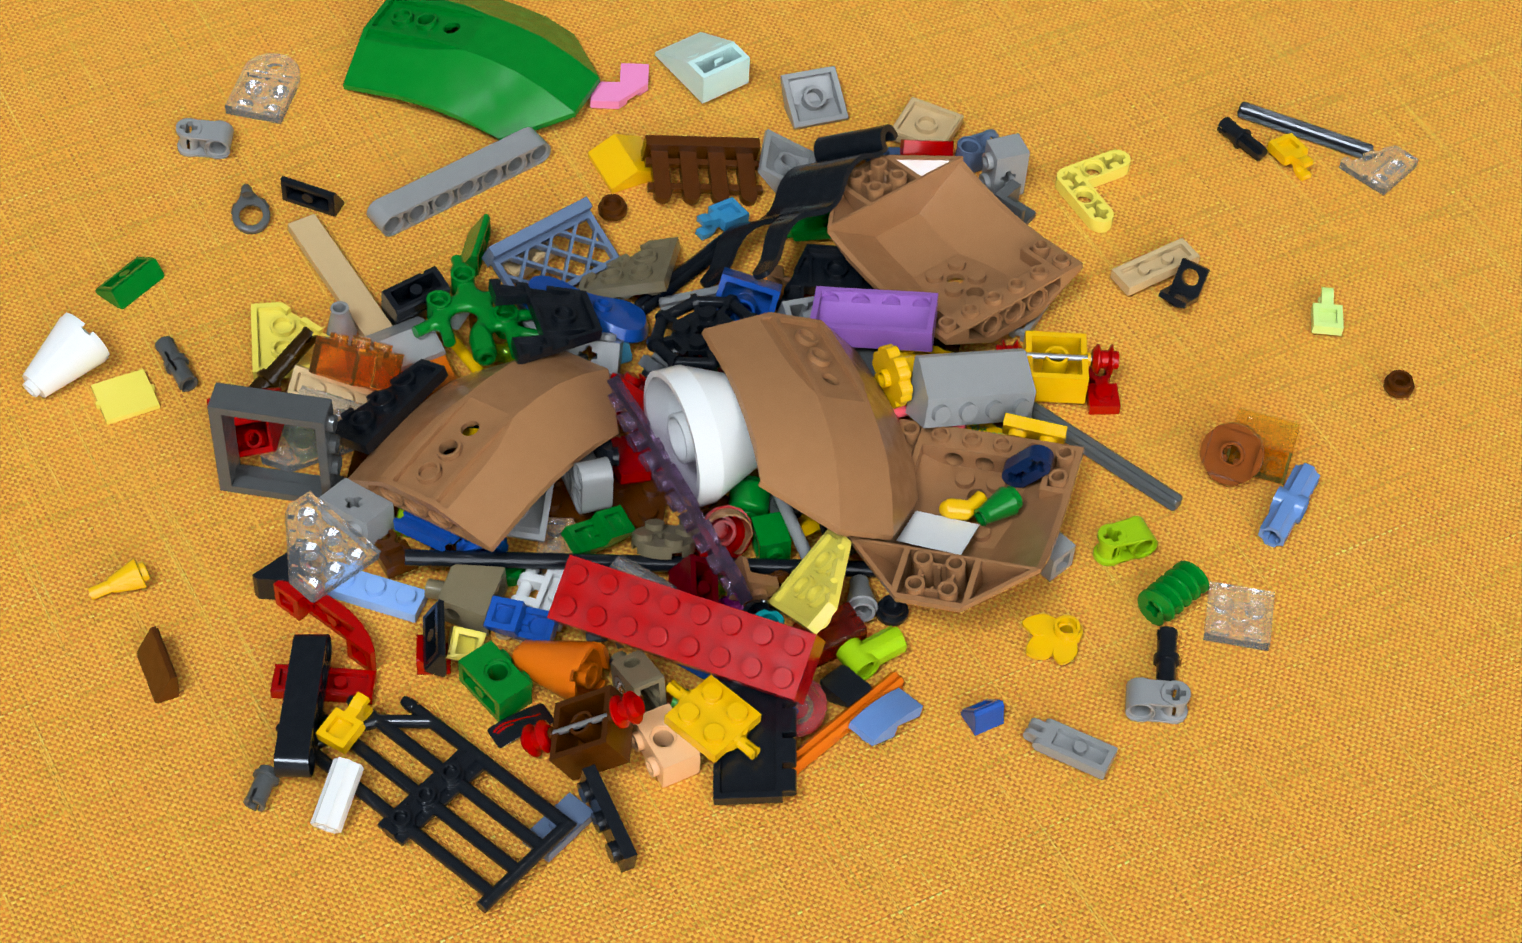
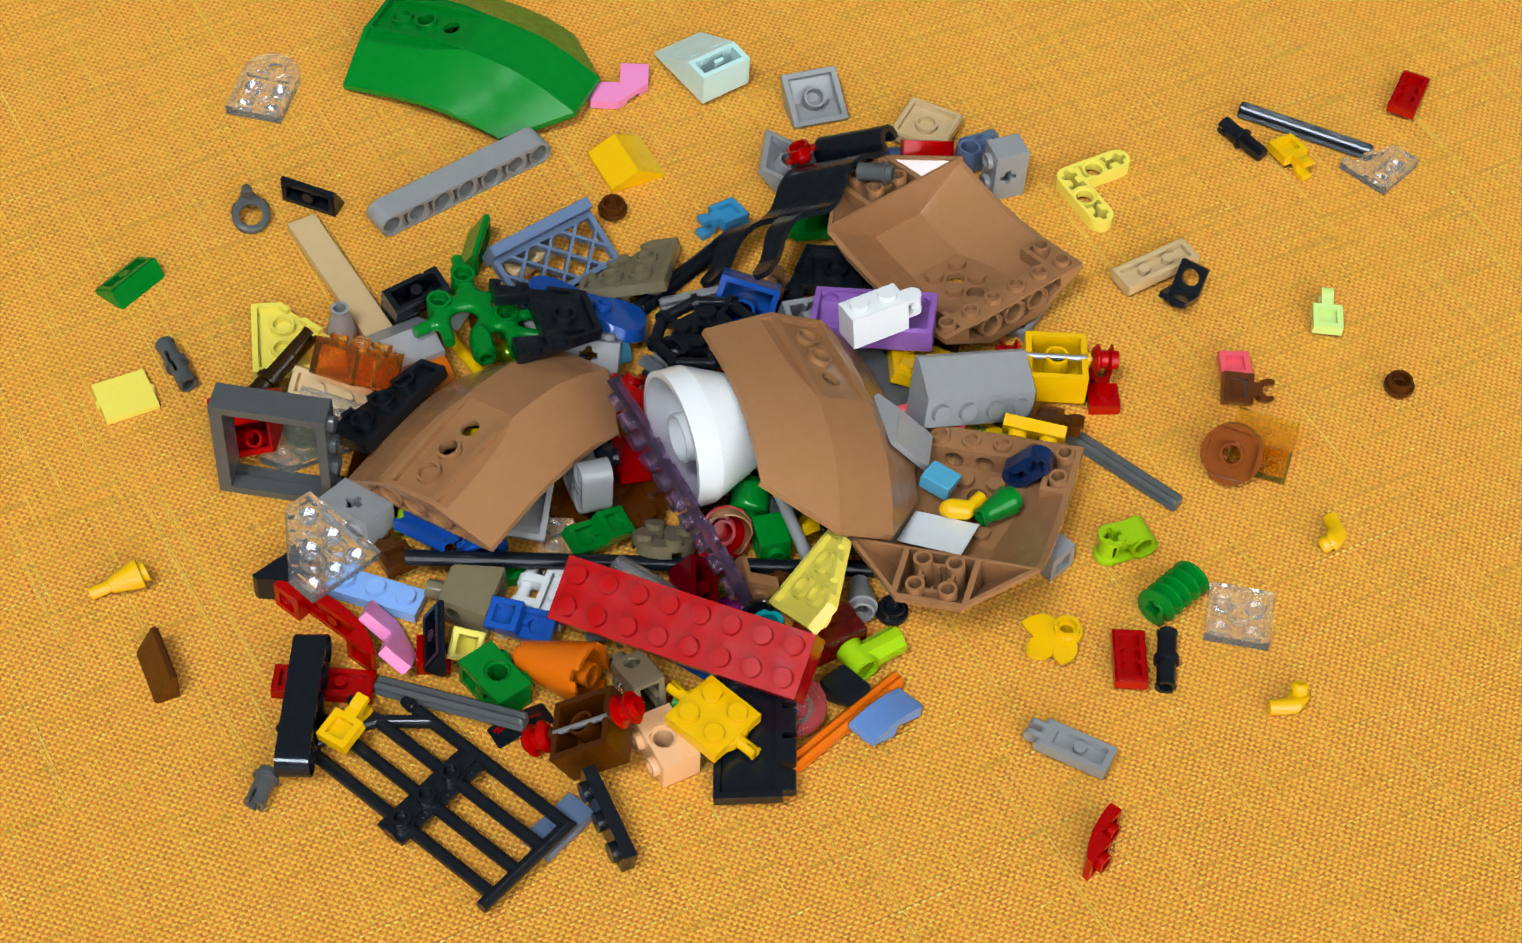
(64, 357): white cone -> none
(206, 139): light grey piece -> none
(337, 795): white axle -> none
(396, 647): none -> bright pink tile
(452, 703): none -> dark grey axle
(702, 152): reddish brown fence -> none
(800, 152): none -> red plate
(875, 172): none -> dark grey pin
(878, 314): none -> white brick
(894, 374): yellow plant -> none
(905, 432): none -> light grey slope
(939, 480): none -> medium azure slope
(984, 715): blue slope -> none
(1009, 197): dark grey panel -> none
(1057, 416): none -> reddish brown plate
(1101, 840): none -> red slope
(1129, 659): none -> red plate
(1153, 700): light grey piece -> none
(1233, 361): none -> coral plate
(1241, 389): none -> reddish brown plate
(1289, 505): medium blue piece -> none
(1292, 703): none -> yellow arm
(1335, 535): none -> yellow arm
(1408, 94): none -> red plate

